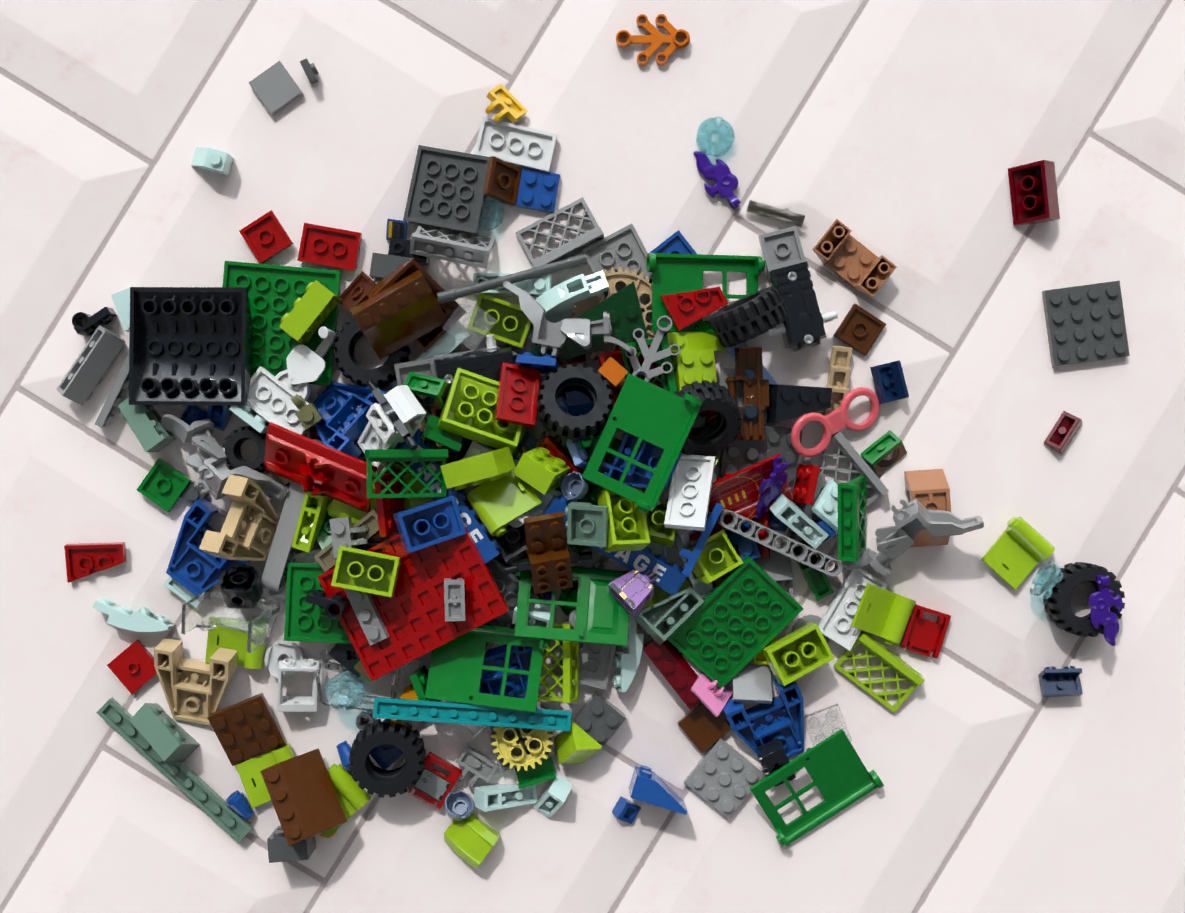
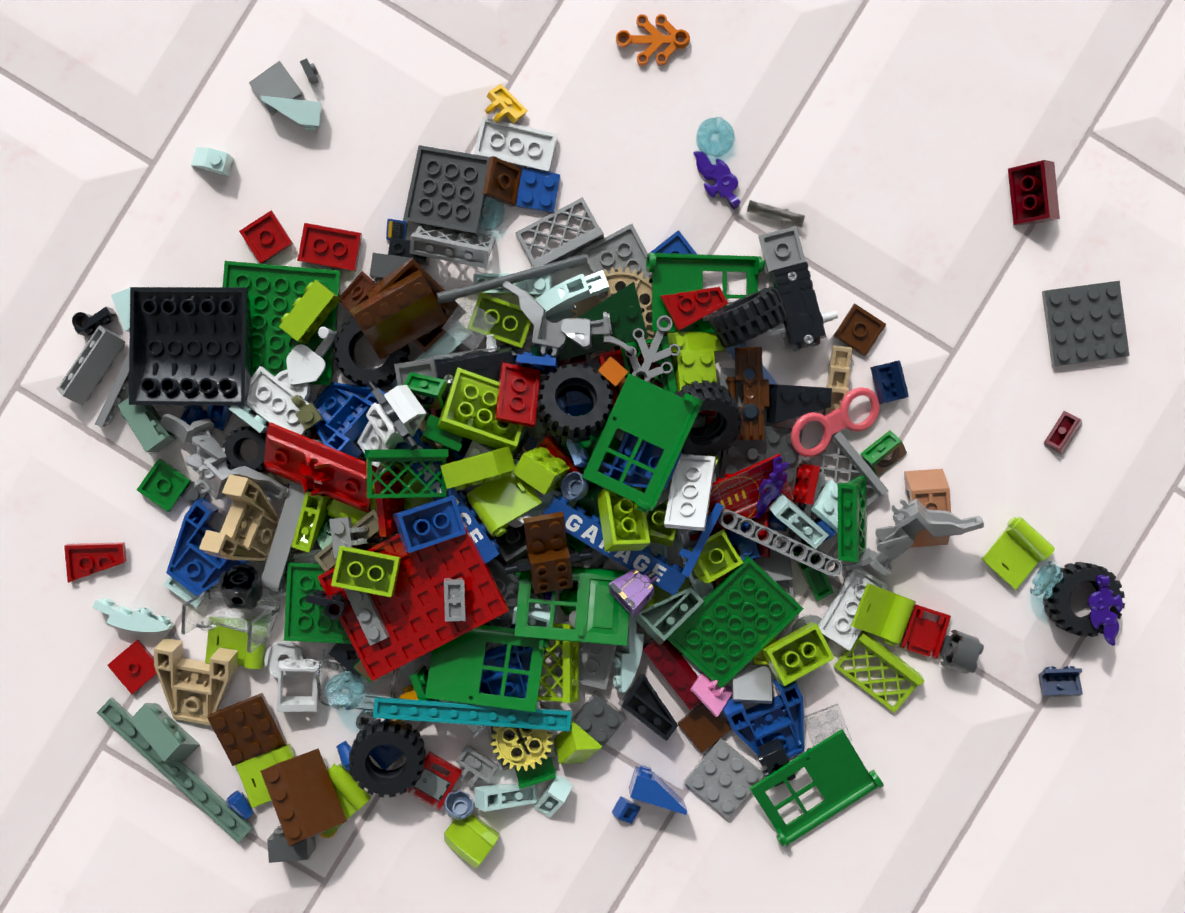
(301, 111): none -> light aqua slope
(587, 524): sand green plate -> none
(648, 708): none -> black wedge
(852, 260): nougat slope -> none
(961, 652): none -> dark grey brick

